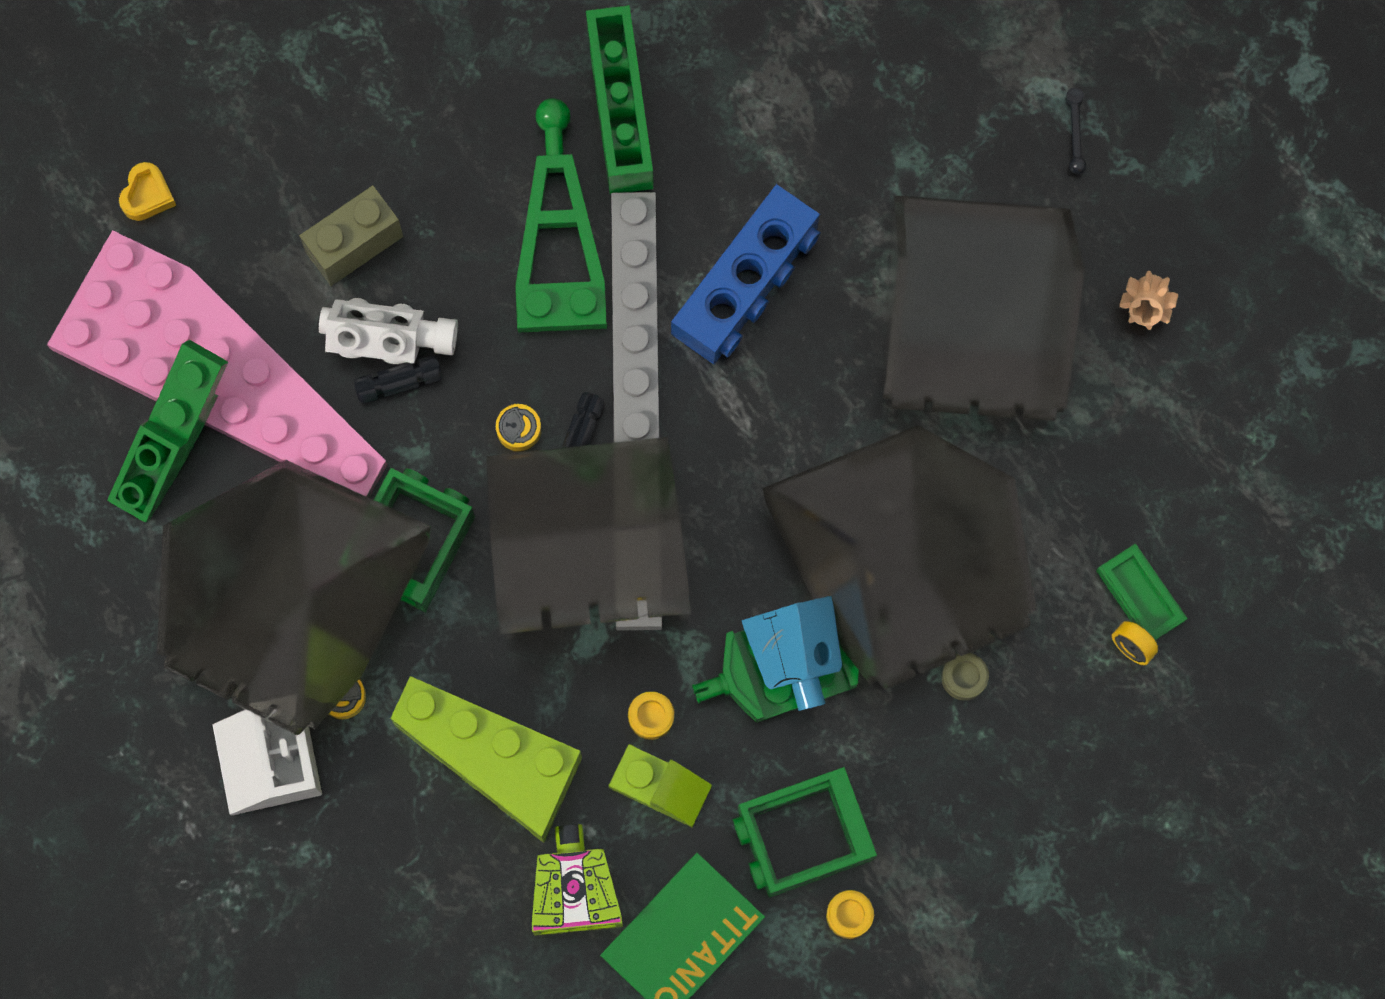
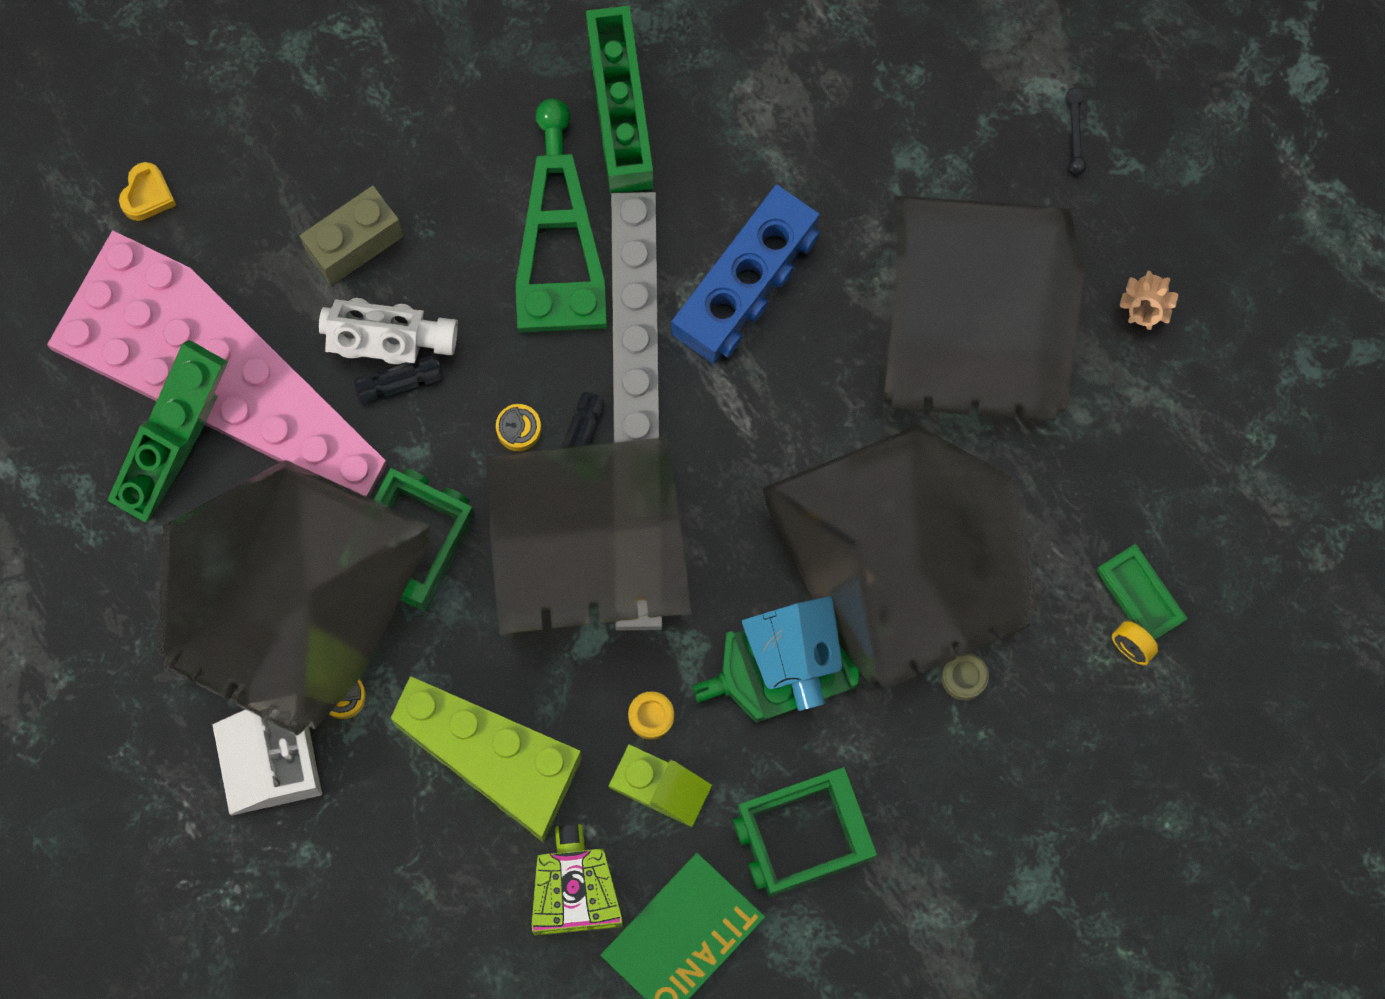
(850, 914): yellow tile -> none

